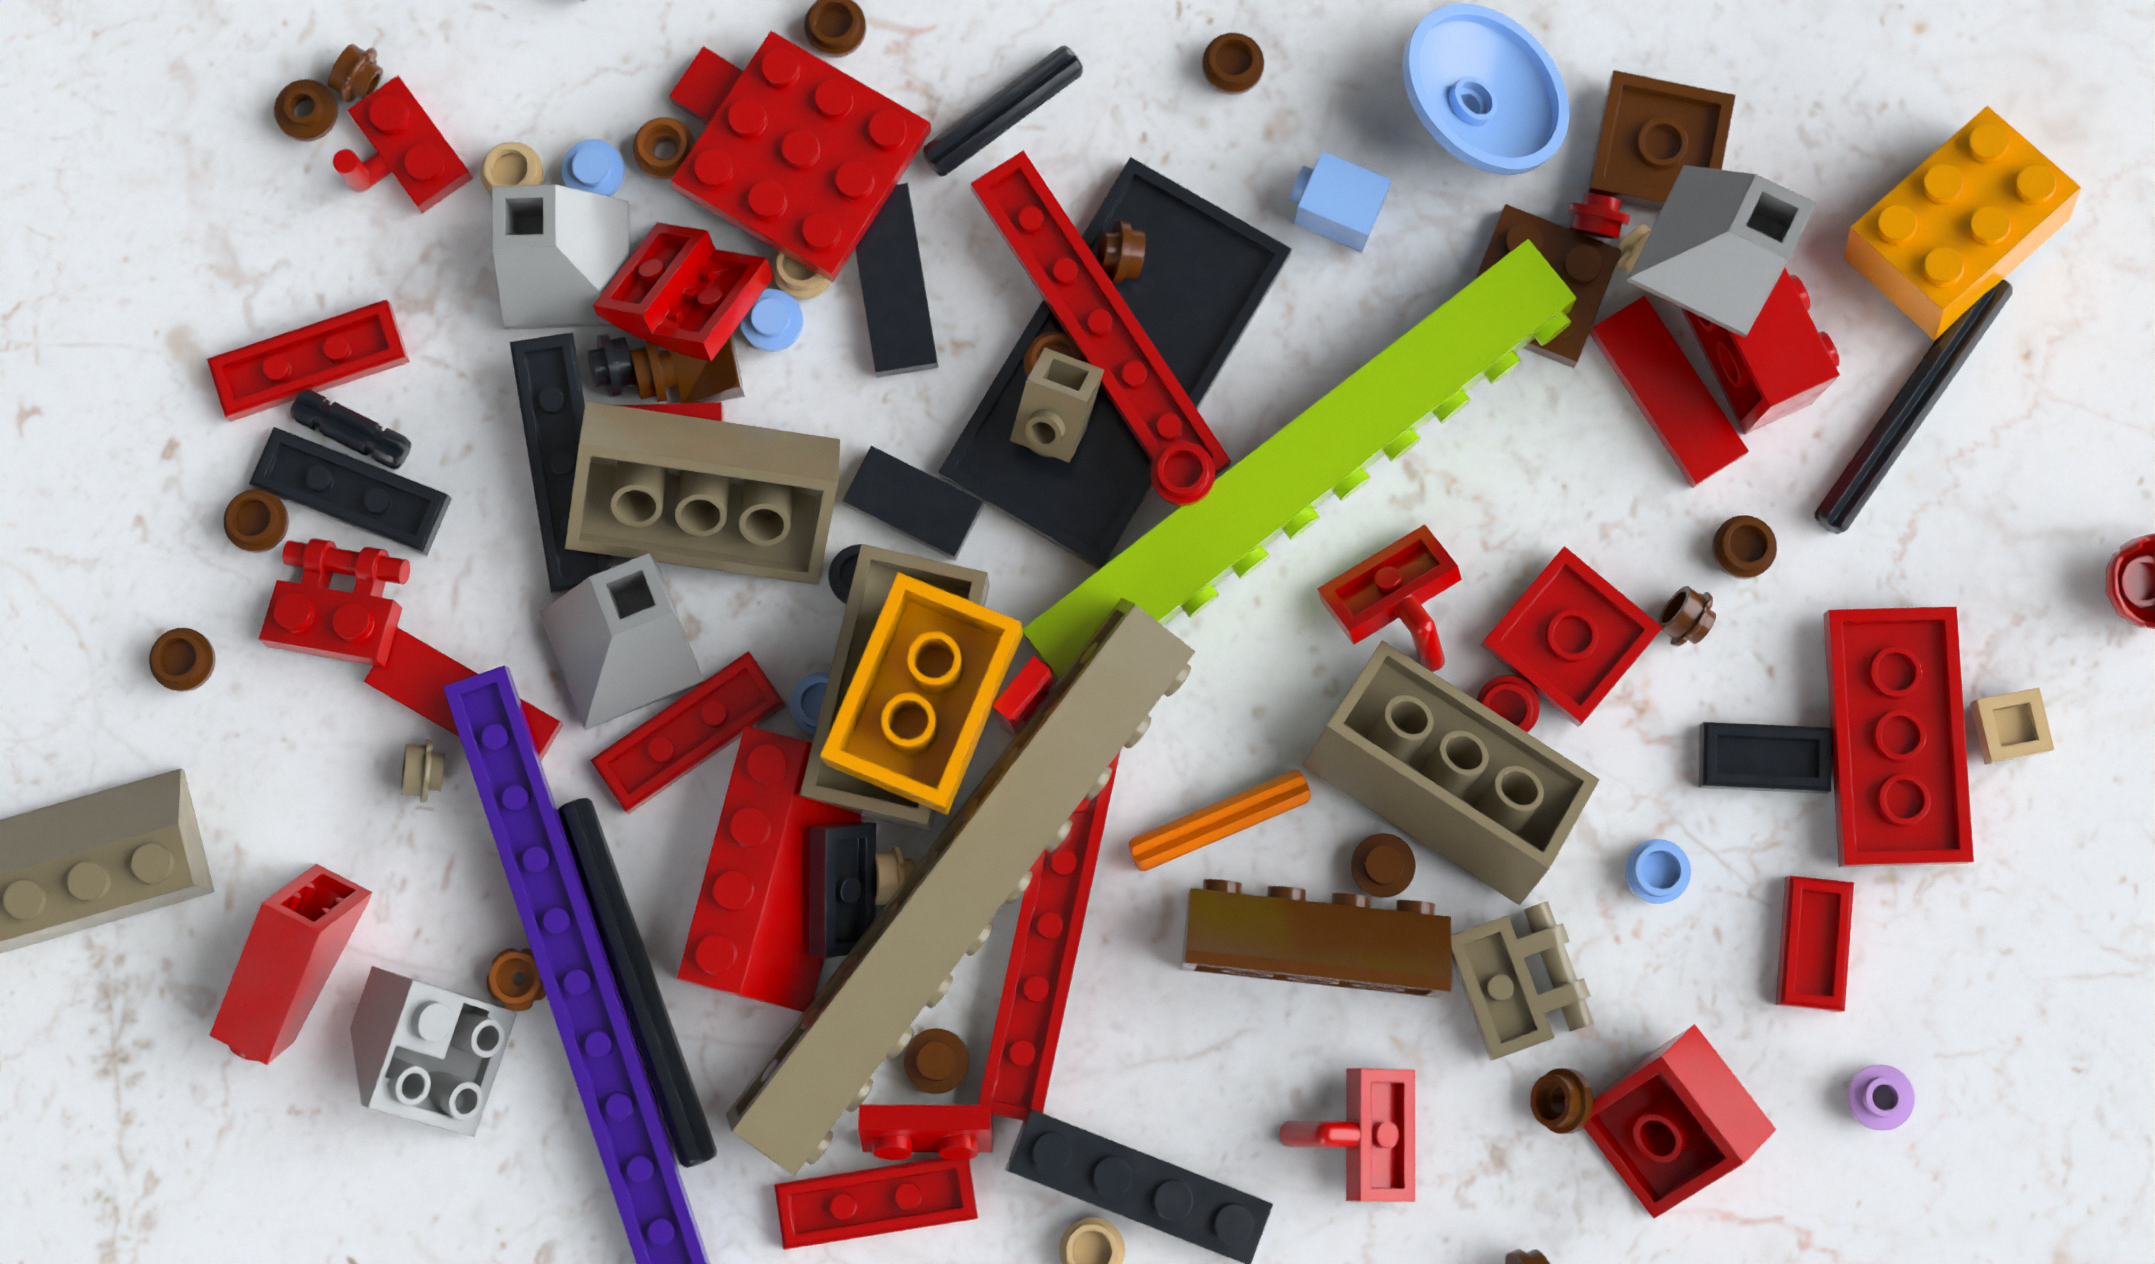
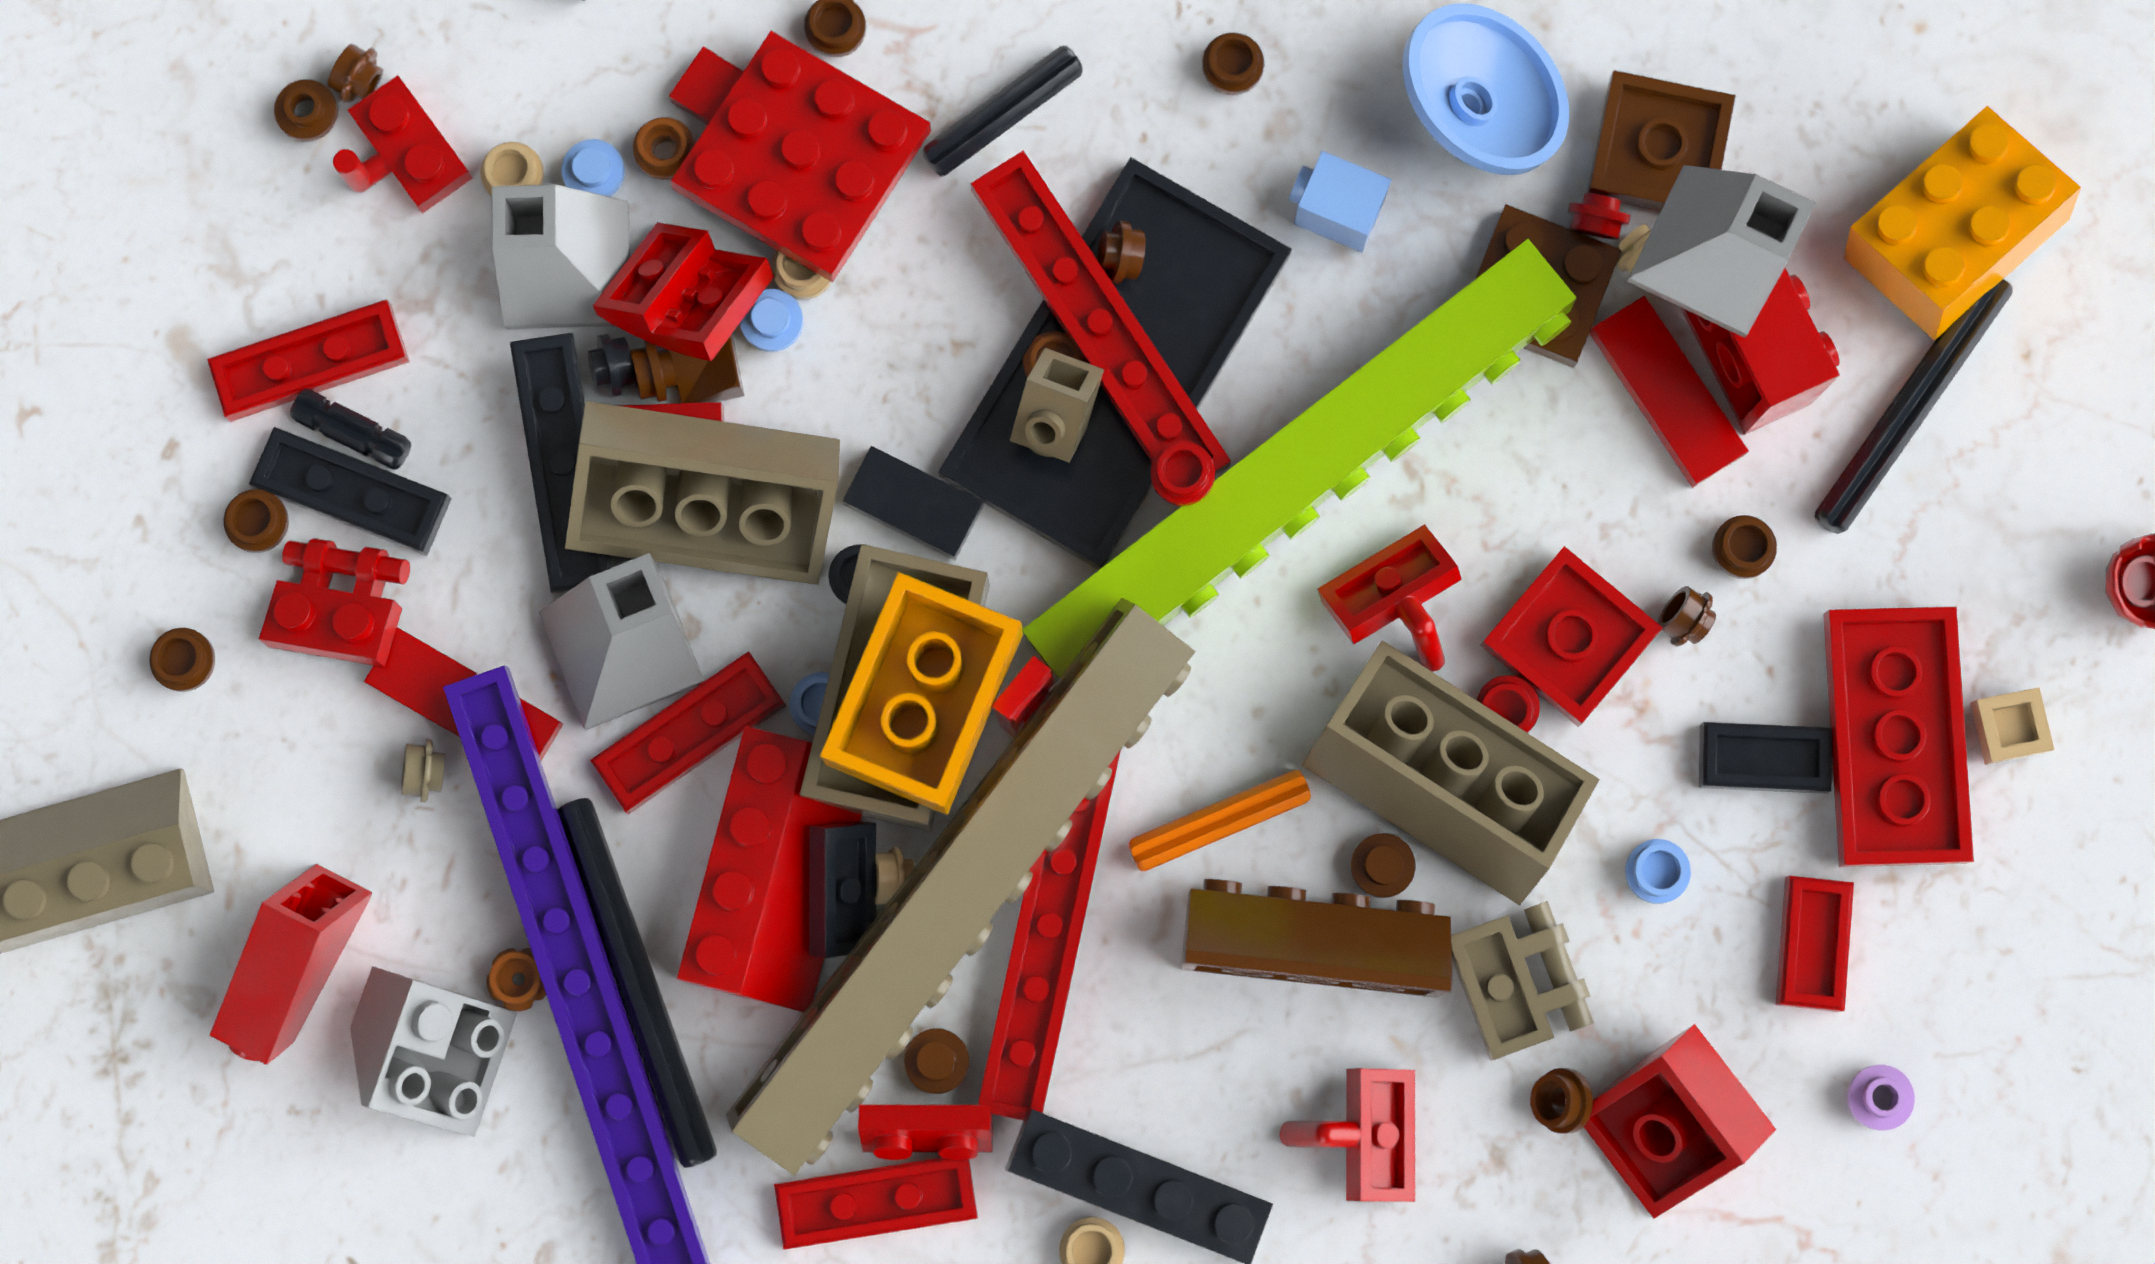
(895, 290): black tile -> none

